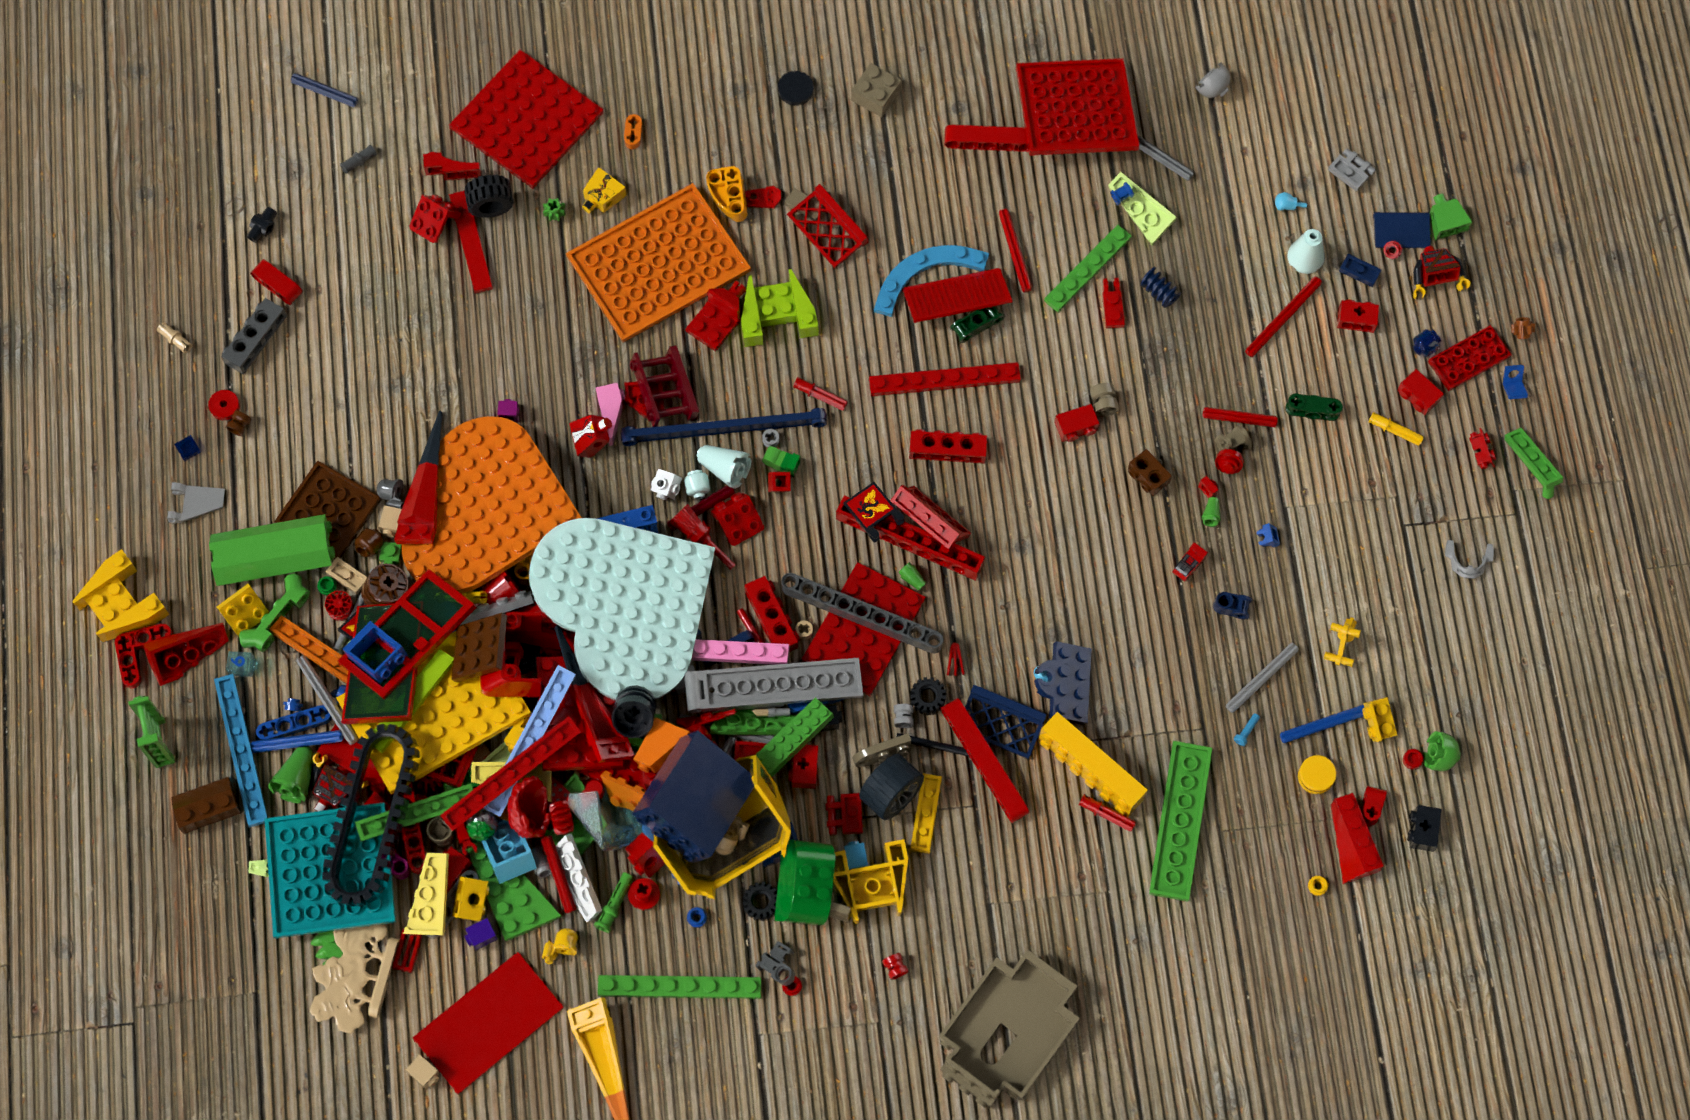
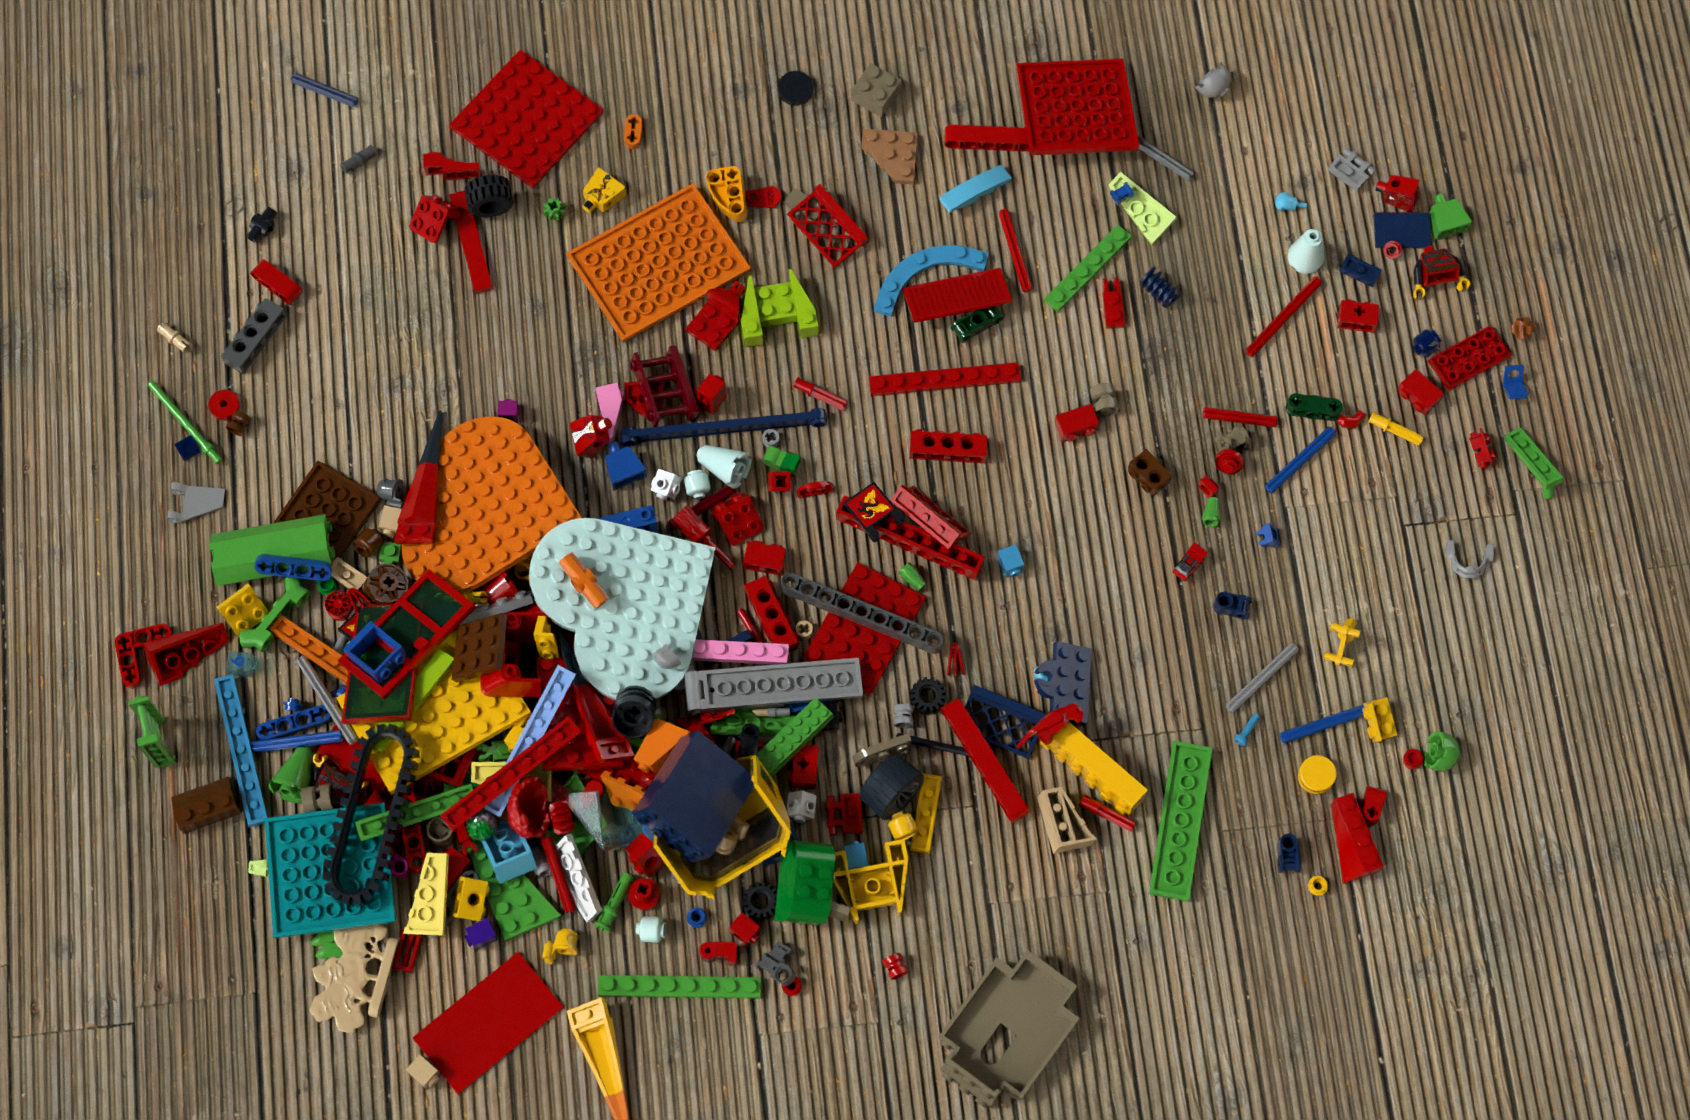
(114, 603): yellow wedge -> none
(206, 446): none -> bright green bar
(293, 564): none -> blue beam
(311, 800): none -> dark tan wheel
(354, 595): none -> red piece
(497, 751): none -> bright green plate
(545, 639): none -> yellow bracket
(583, 580): none -> orange piece
(623, 466): none -> blue torso
(651, 929): none -> light aqua head
(666, 657): none -> light grey piece
(711, 393): none -> red brick
(719, 951): none -> red leg
(745, 929): none -> red brick
(749, 740): none -> black piece
(764, 558): none -> red brick
(801, 806): none -> white brick
(815, 488): none -> red tile
(892, 152): none -> medium nougat plate
(902, 826): none -> yellow head
(974, 188): none -> medium azure slope
(1010, 561): none -> dark azure brick
(1053, 724): none -> red animal
(1062, 822): none -> tan wedge
(1288, 858): none -> dark blue piece
(1300, 459): none -> blue axle
(1351, 422): none -> red arm
(1400, 192): none -> red torso
(1430, 818): black brick -> none

